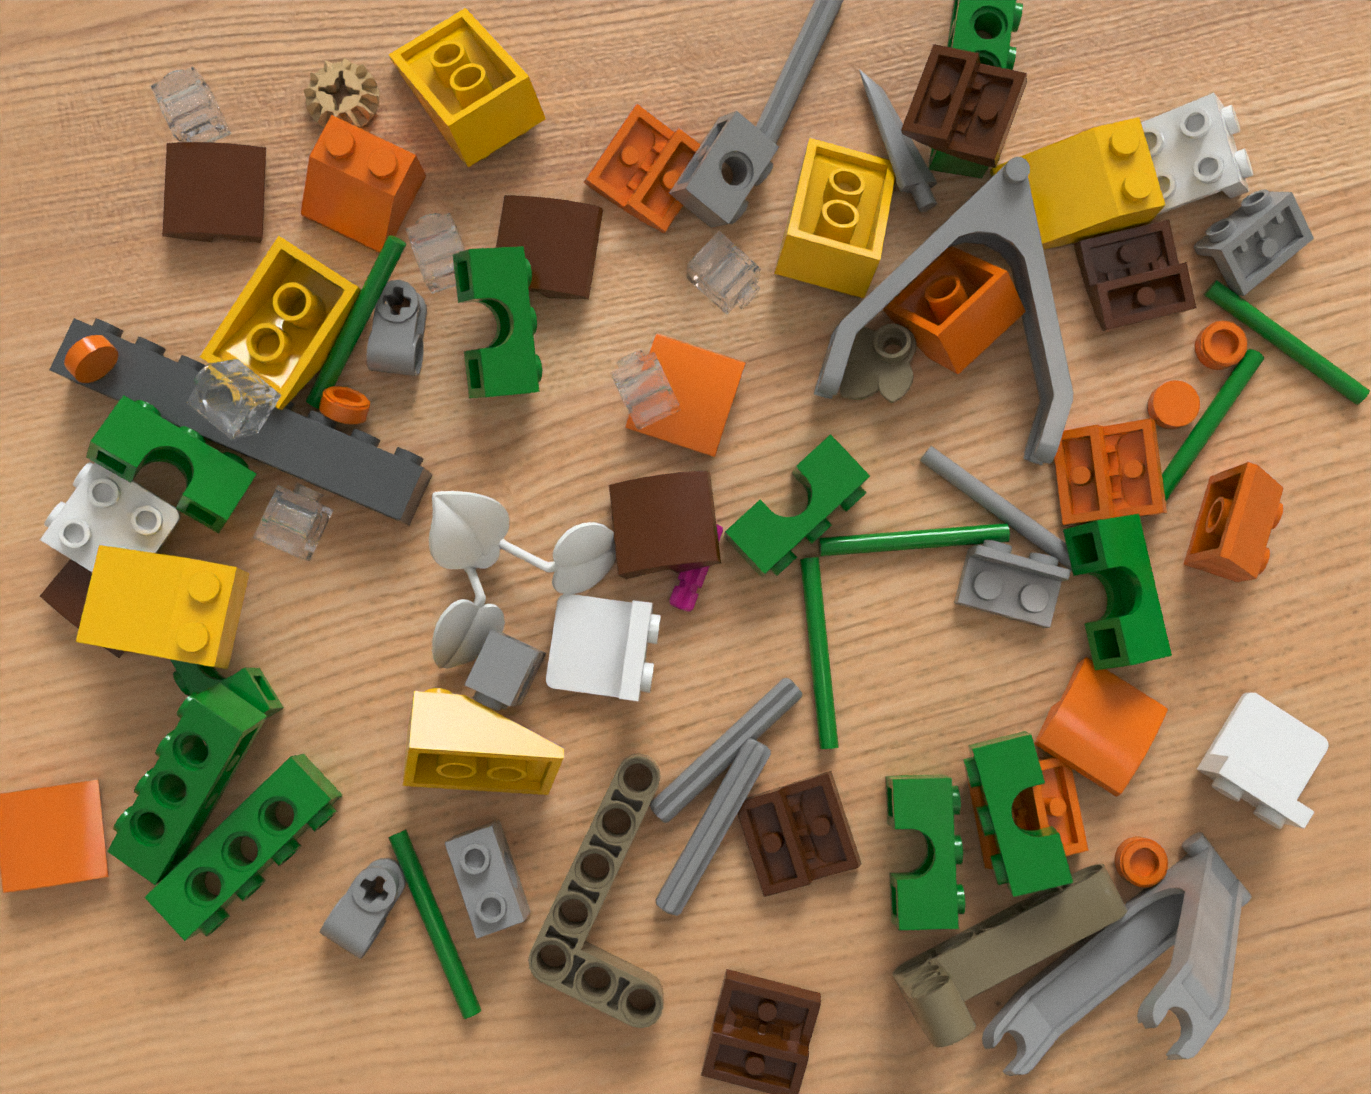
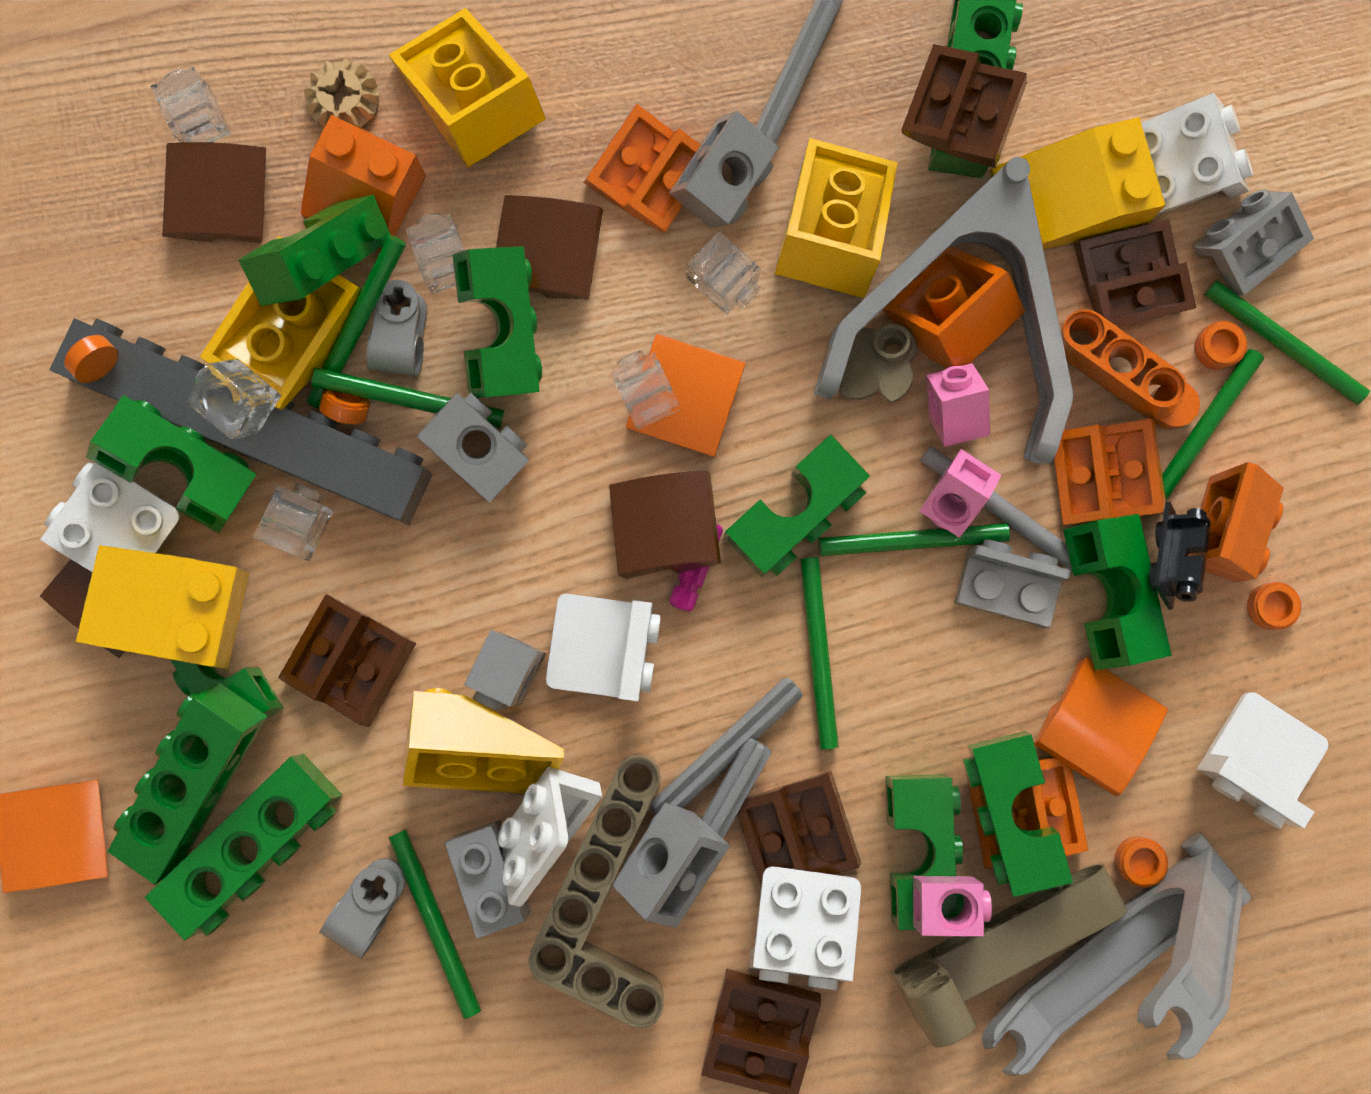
(306, 260): none -> green arch
(347, 660): none -> reddish brown slope
(388, 393): none -> green bar
(468, 535): white plant -> none
(487, 472): none -> light grey brick
(542, 828): none -> white bracket
(670, 865): none -> light grey brick
(806, 927): none -> white bracket
(905, 158): light grey bar -> none
(928, 899): none -> bright pink brick
(958, 404): none -> bright pink brick
(971, 482): none -> bright pink brick
(1129, 387): none -> orange beam
(1176, 571): none -> black hinge
(1274, 606): none -> orange tile

